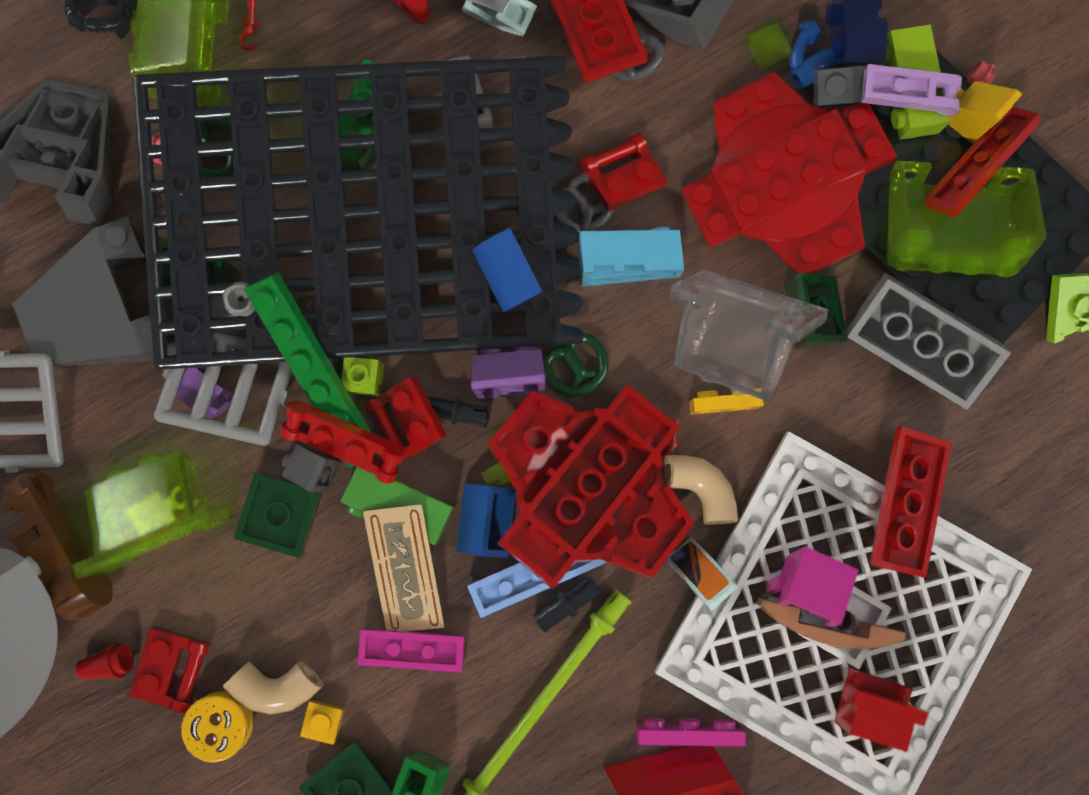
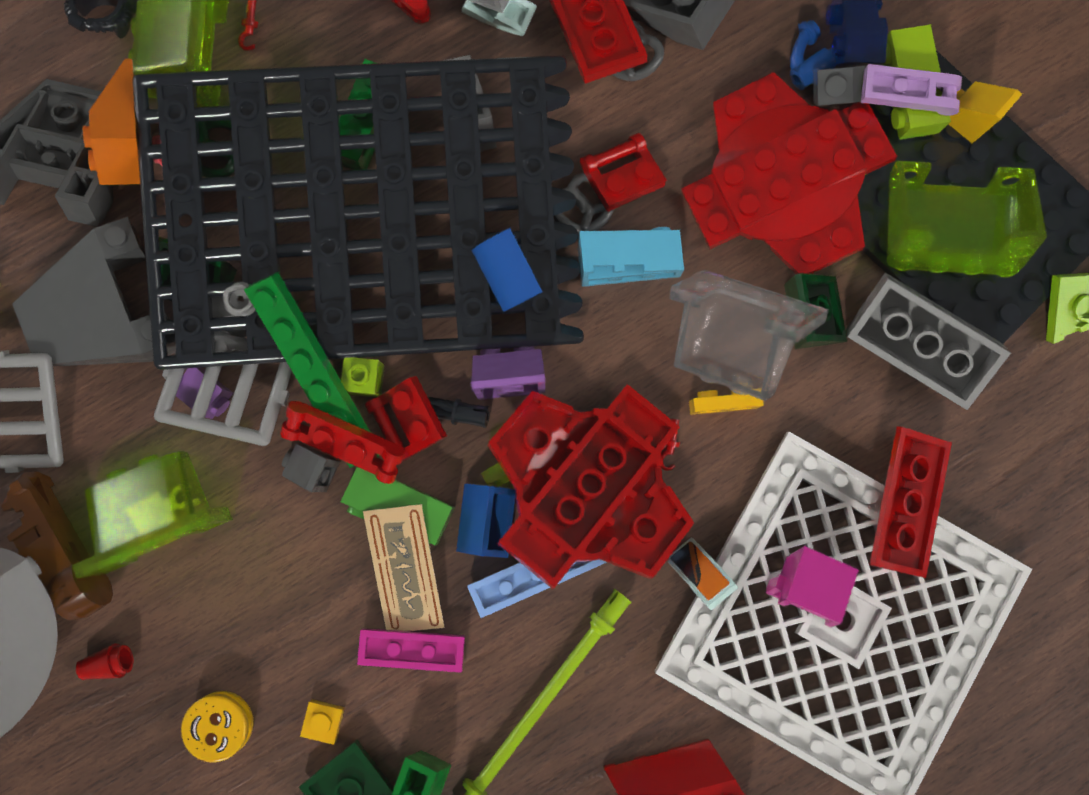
(113, 131): none -> orange slope
(159, 666): red plate -> none
(270, 694): tan cylinder -> none
(277, 515): dark green plate -> none
(567, 604): black pin -> none
(580, 372): dark green piece -> none
(690, 733): dark pink plate -> none
(706, 482): tan cylinder -> none
(768, 45): clear neon green plate -> none
(868, 636): nougat slope -> none
(878, 710): red plate -> none
(981, 72): coral plate -> none
(981, 162): red plate -> none

